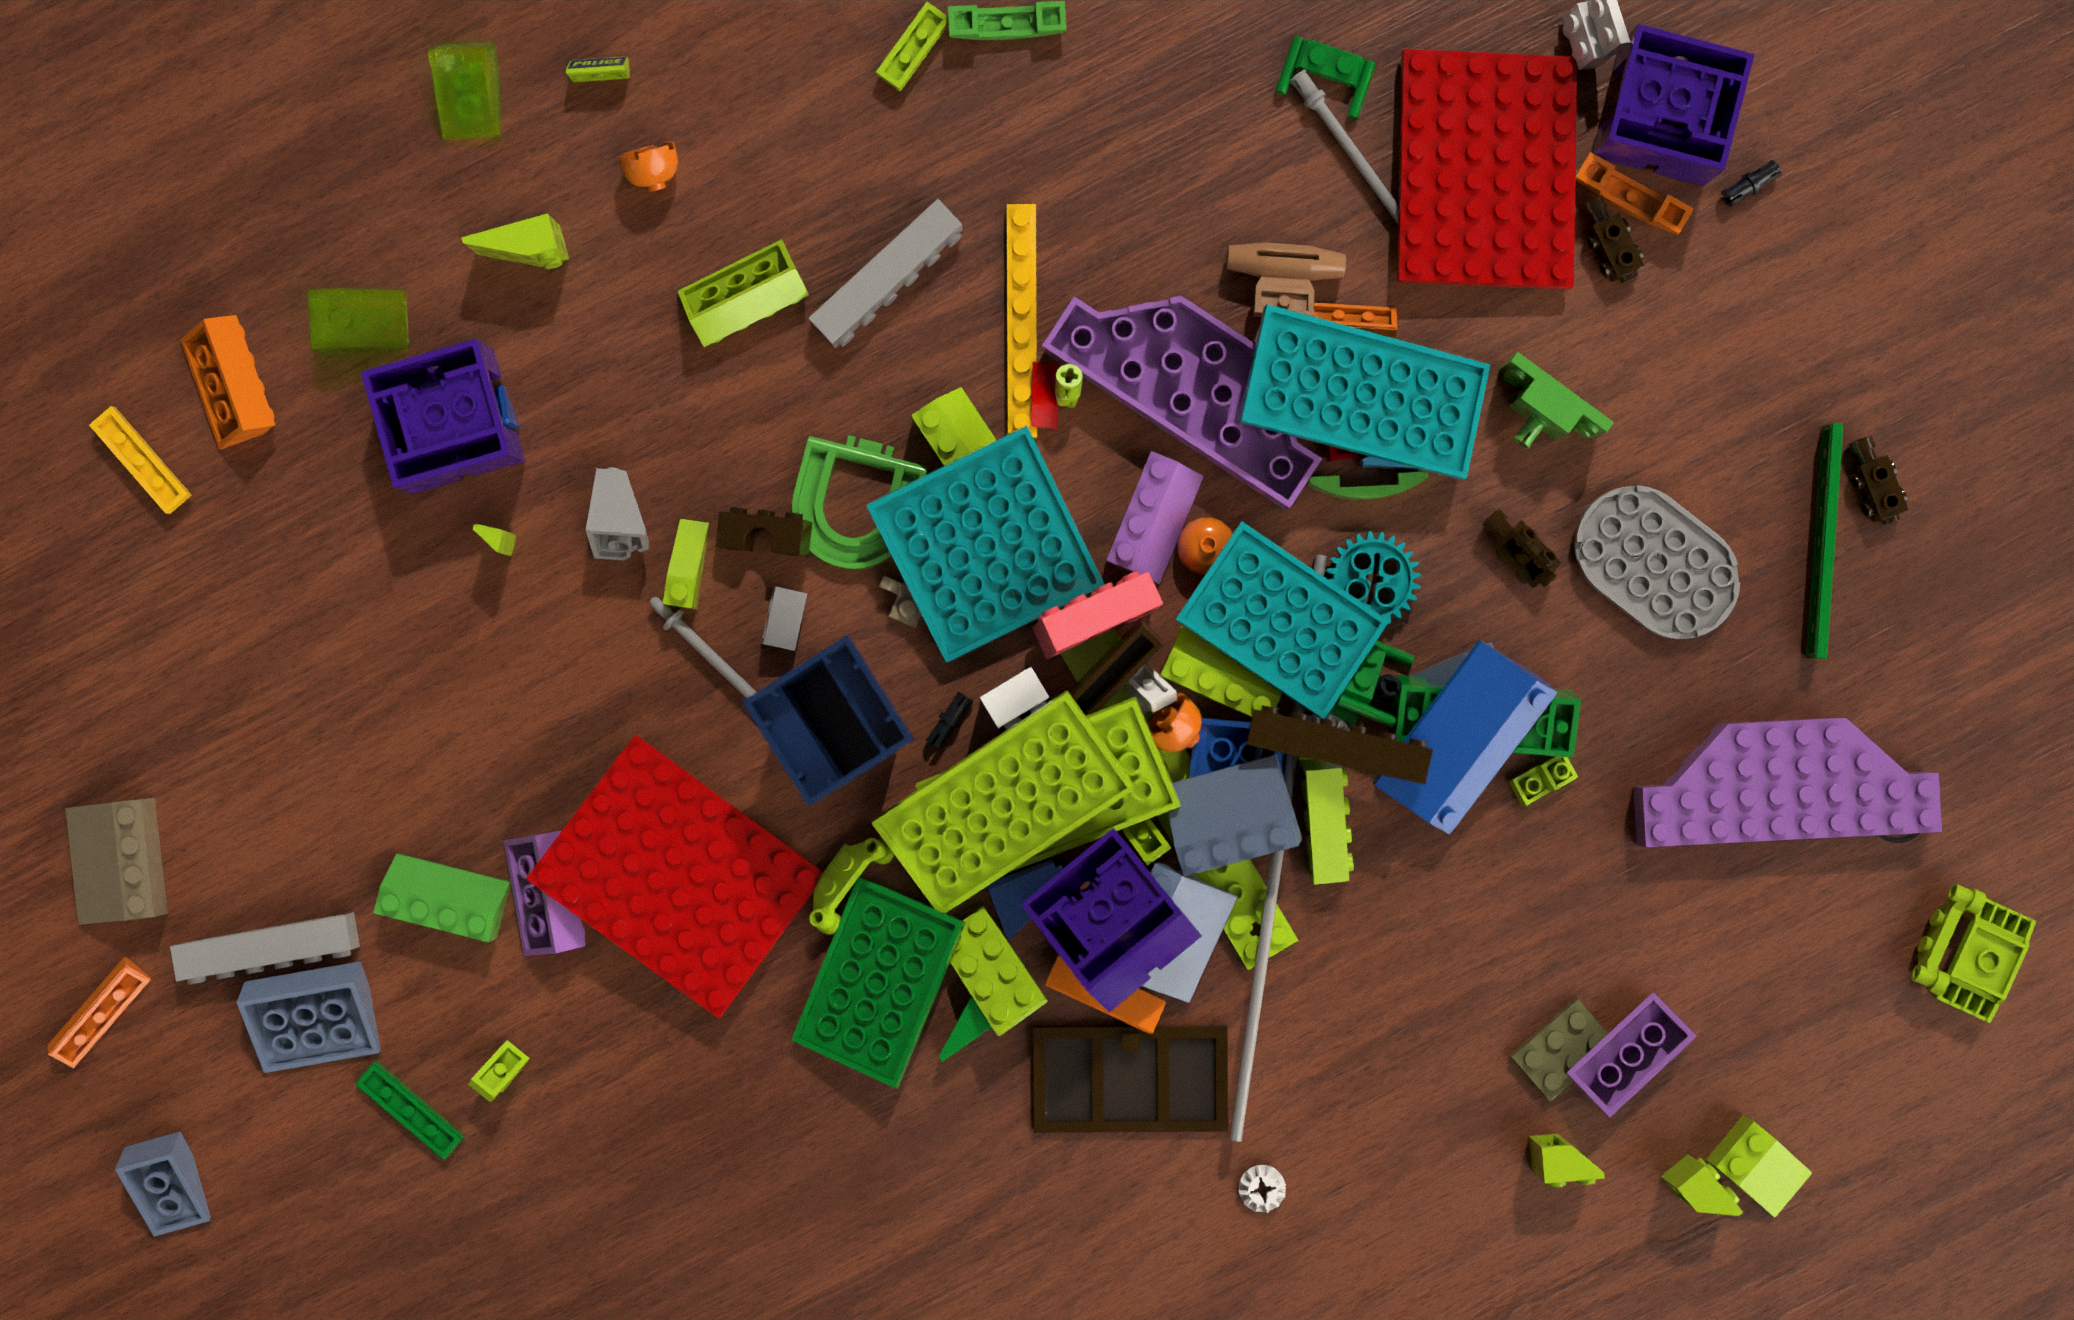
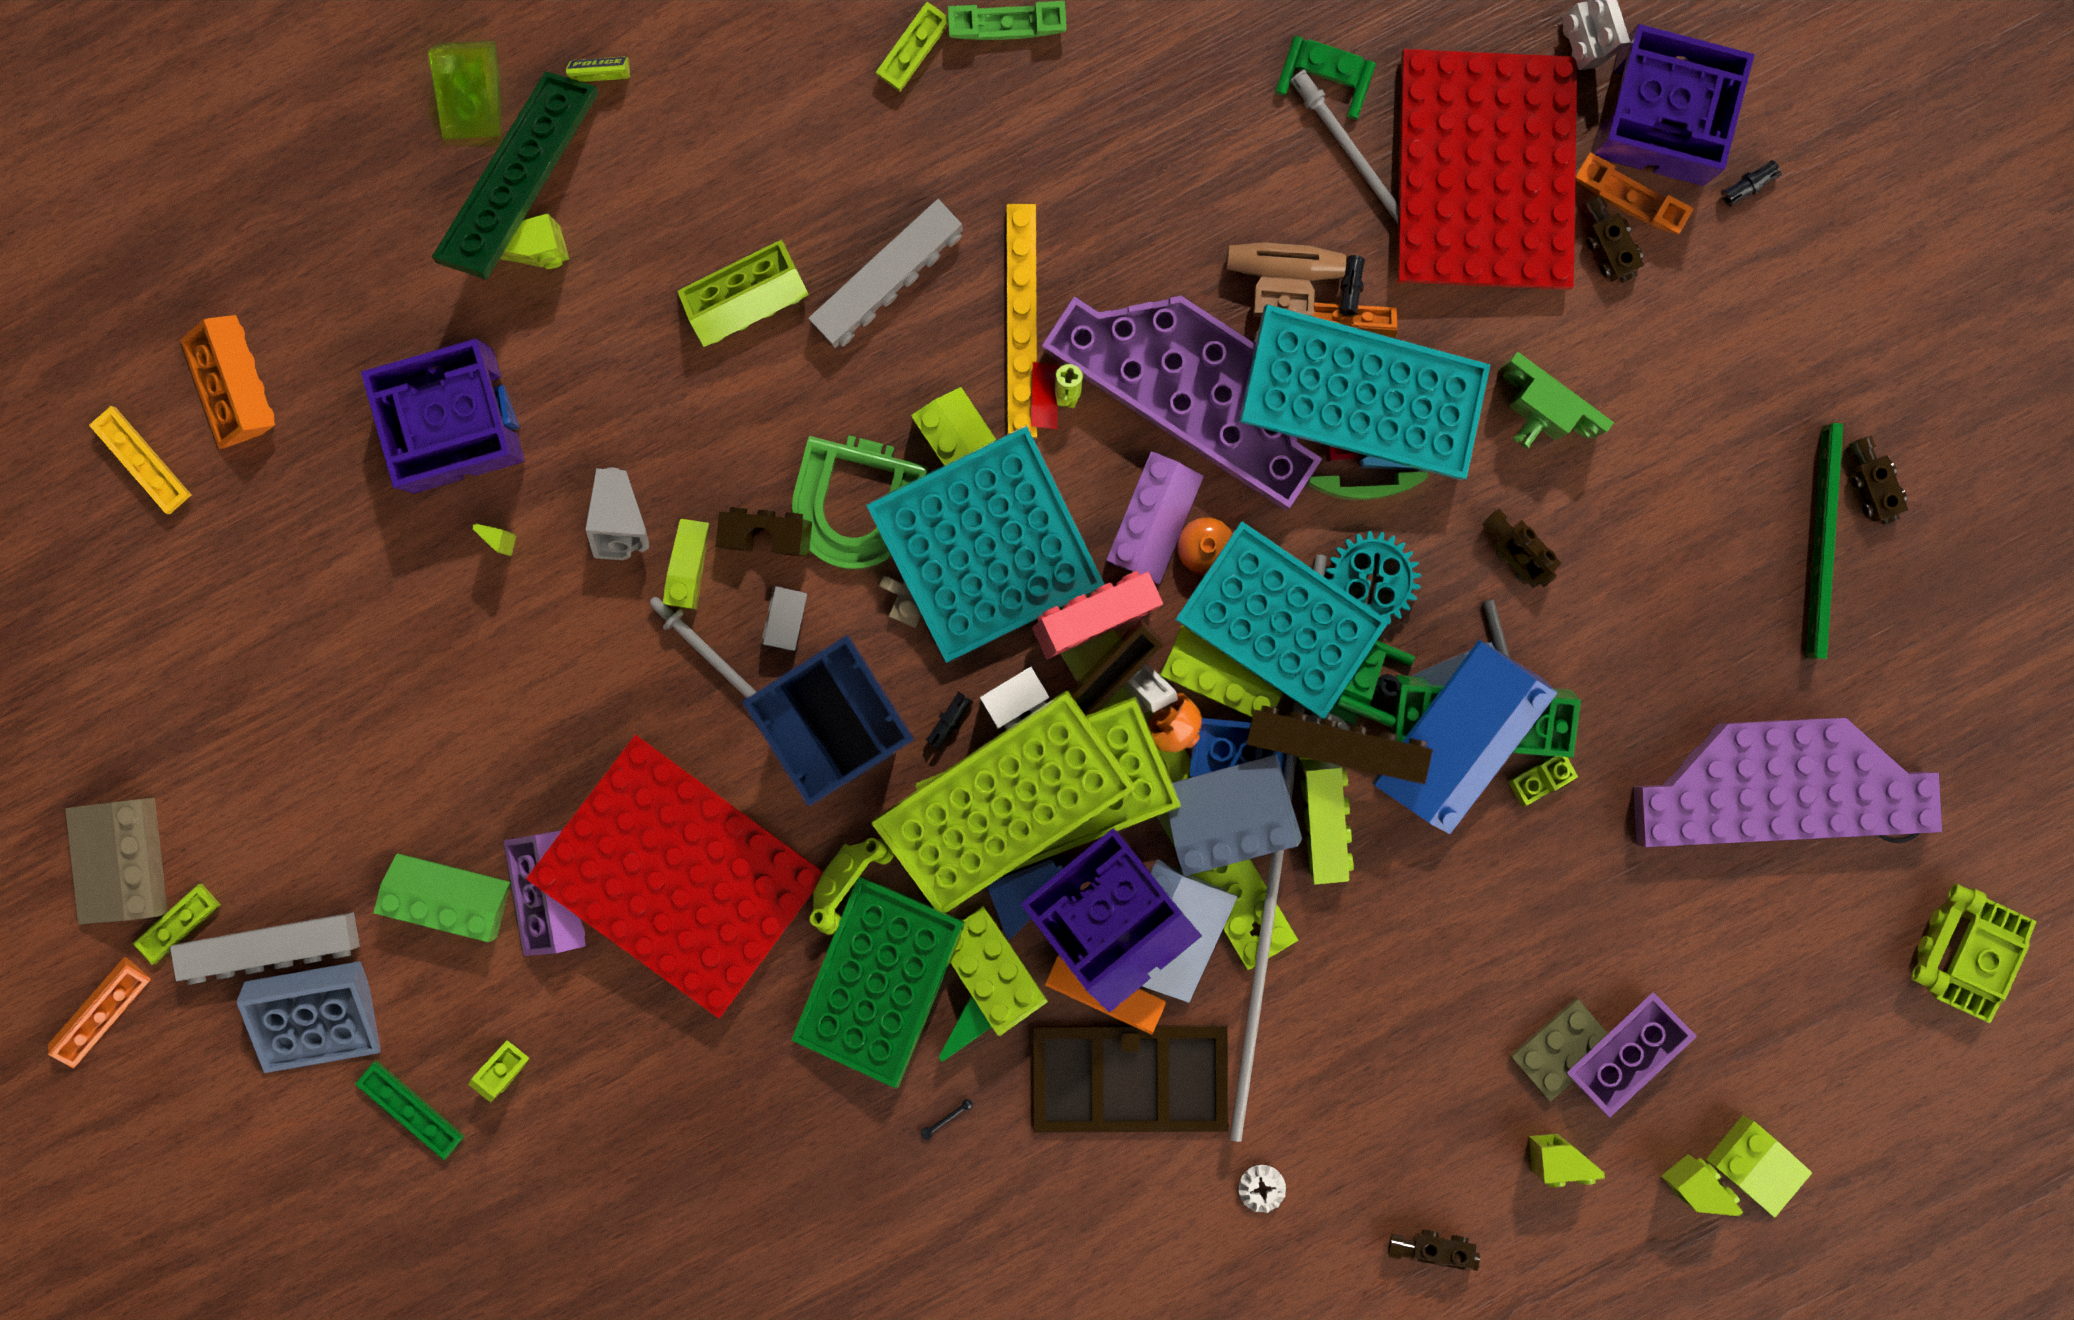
(164, 1183): sand blue slope -> none
(176, 924): none -> lime tile
(357, 320): clear neon green slope -> none
(515, 175): none -> dark green plate
(650, 165): orange cylinder -> none
(927, 1132): none -> black hinge
(1147, 840): lime slope -> none
(1353, 273): none -> black pin
(1441, 1250): none -> dark brown brick
(1495, 627): none -> dark grey bar
(1657, 562): light grey plate -> none

